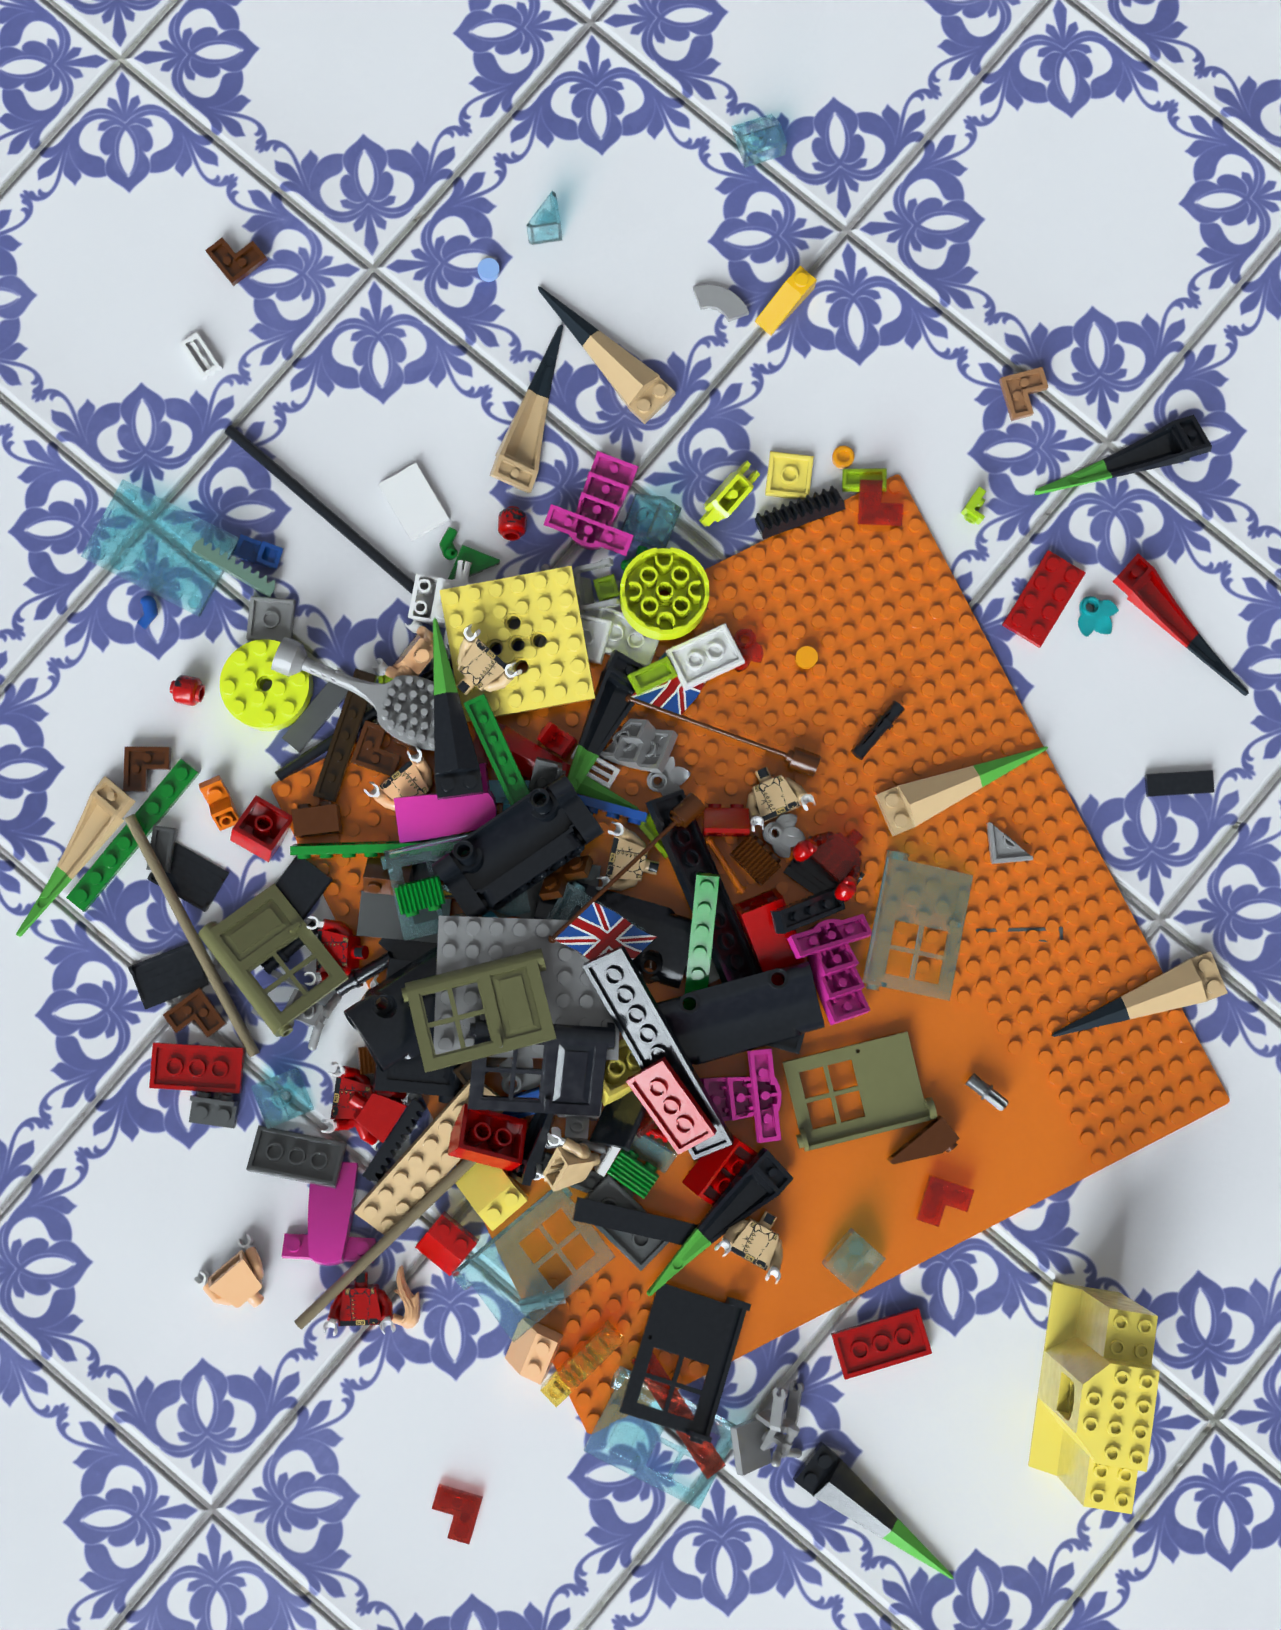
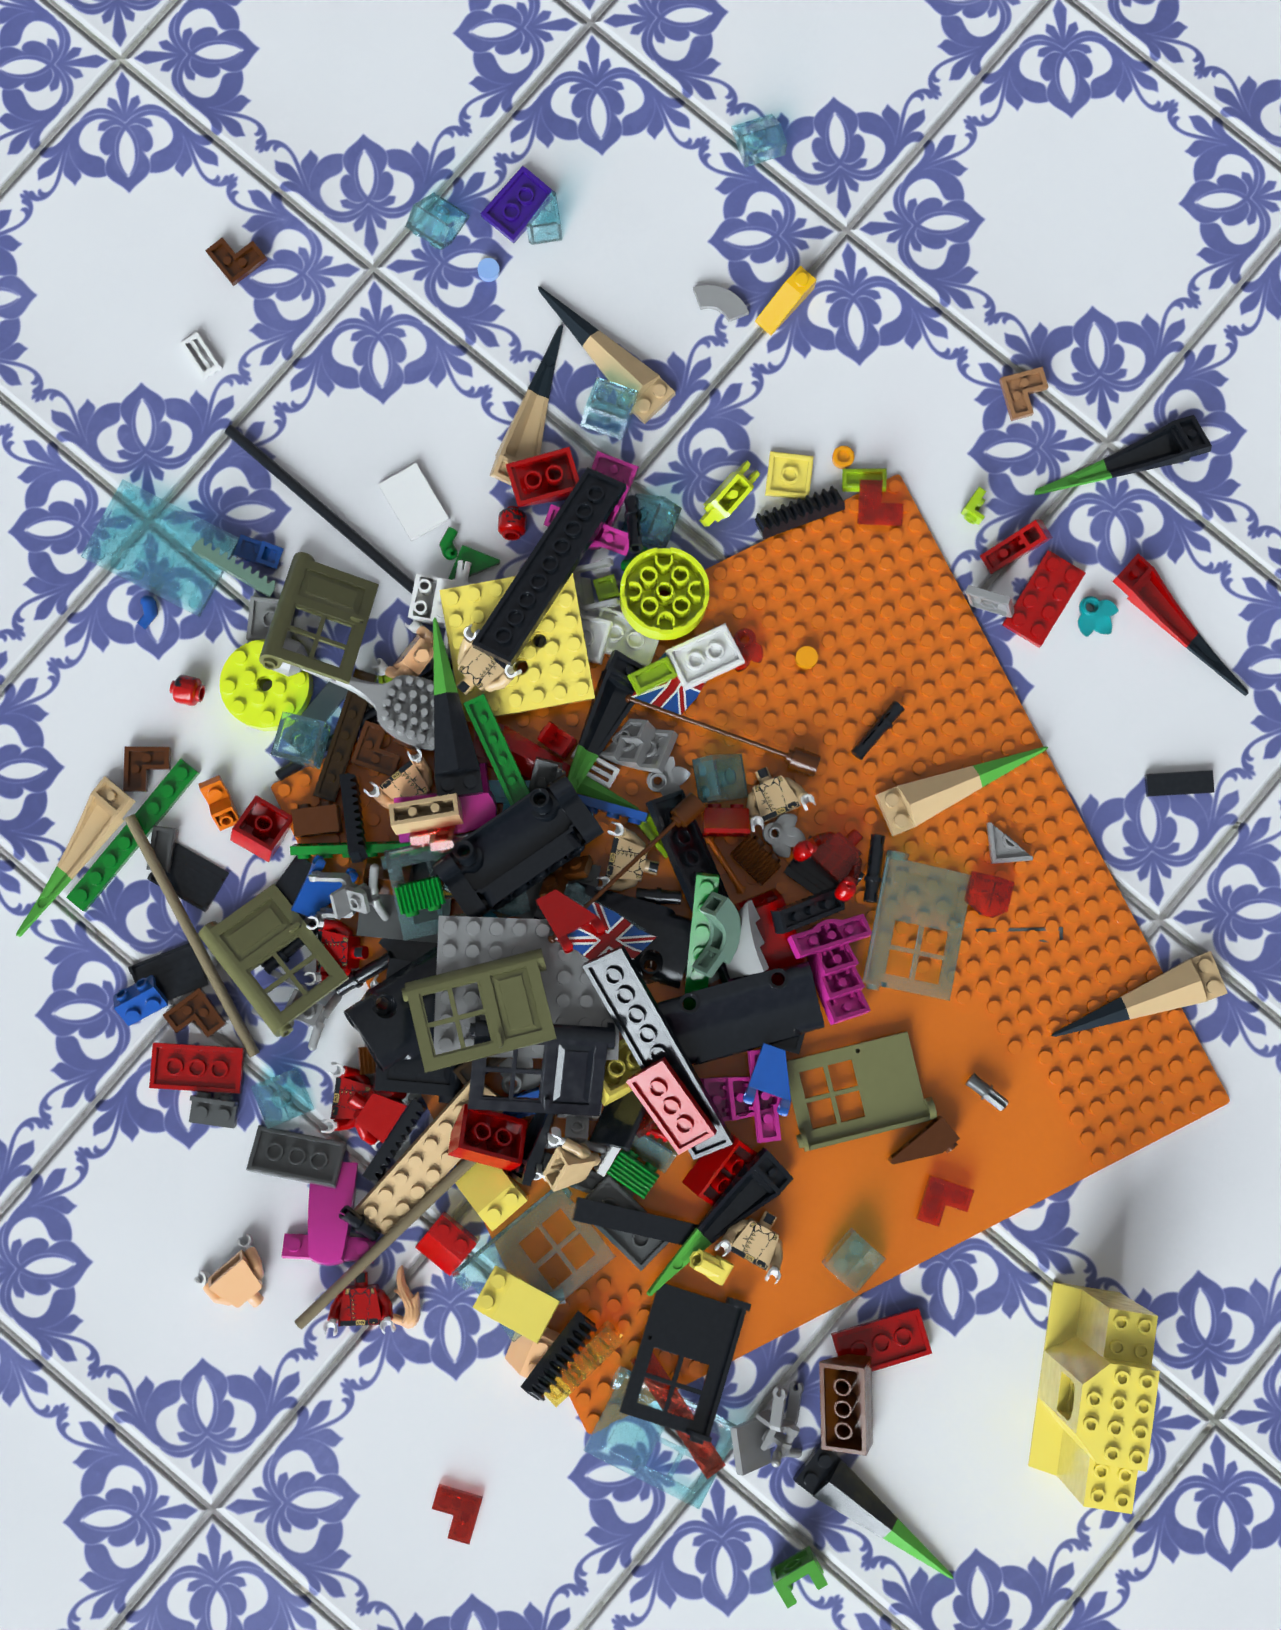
(139, 1000): none -> blue bracket
(301, 740): none -> clear light blue slope
(317, 894): none -> blue flag
(330, 596): none -> olive door
(351, 896): none -> light grey piece
(353, 817): none -> black gear
(359, 1223): none -> black pin
(425, 814): none -> tan brick
(436, 220): none -> clear light blue slope
(439, 839): none -> clear red plate
(516, 204): none -> dark purple plate
(516, 1304): none -> light yellow slope
(543, 477): none -> red slope
(549, 566): none -> black plate
(558, 1355): none -> black gear
(566, 917): none -> red flag
(609, 408): none -> clear light blue slope
(633, 517): none -> black pin
(659, 896): none -> black pin
(712, 1267): none -> light yellow piece
(720, 778): none -> clear light blue slope
(724, 934): none -> sand green arch
(748, 955): none -> light grey slope
(770, 1077): none -> blue flag
(794, 1569): none -> bright green panel
(846, 1404): none -> reddish brown slope
(873, 874): none -> black pin
(988, 894): none -> clear red slope
(990, 601): none -> light grey tile
(1016, 546): none -> red slope

